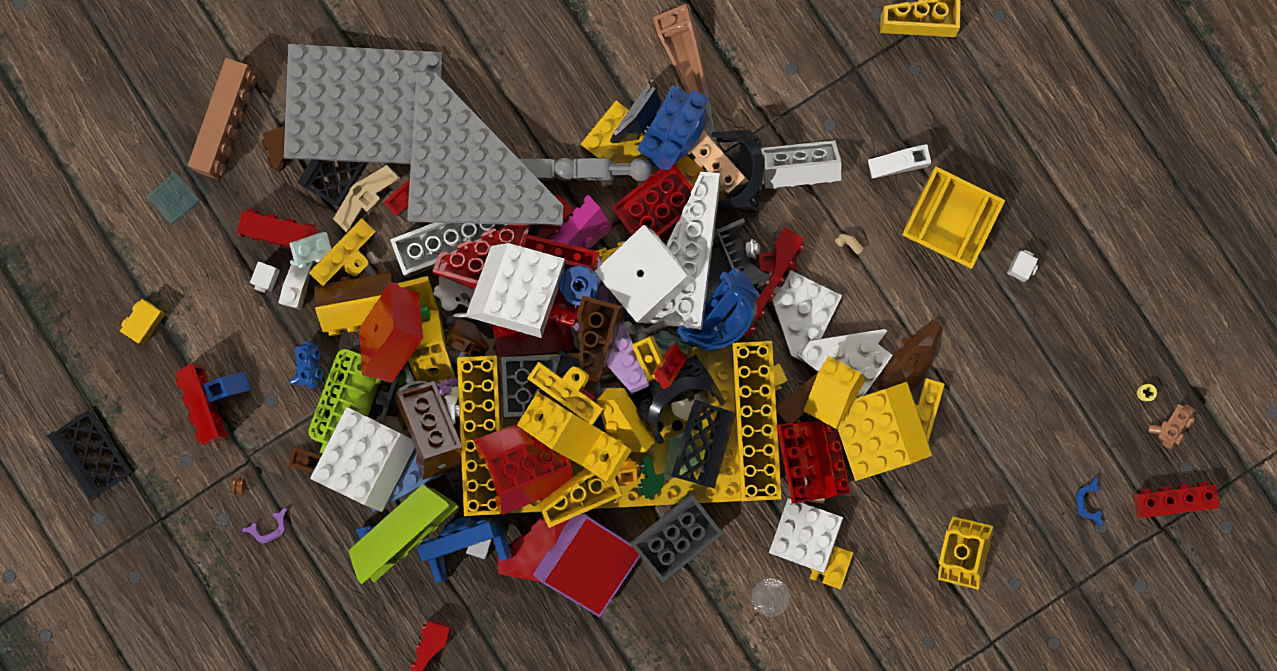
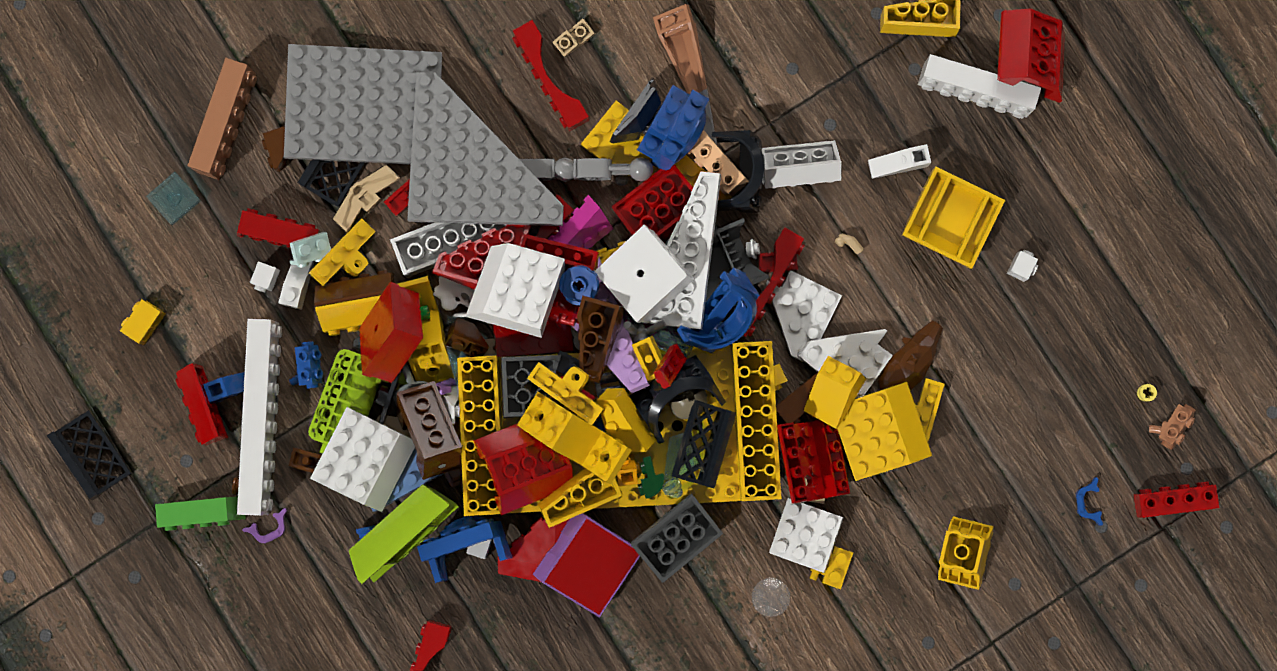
(197, 512): none -> bright green wedge
(258, 417): none -> white brick
(453, 361): none -> clear light blue dish
(569, 108): none -> red arch
(574, 38): none -> tan slope
(671, 486): none -> clear light blue tile
(978, 86): none -> white brick
(1025, 48): none -> red slope

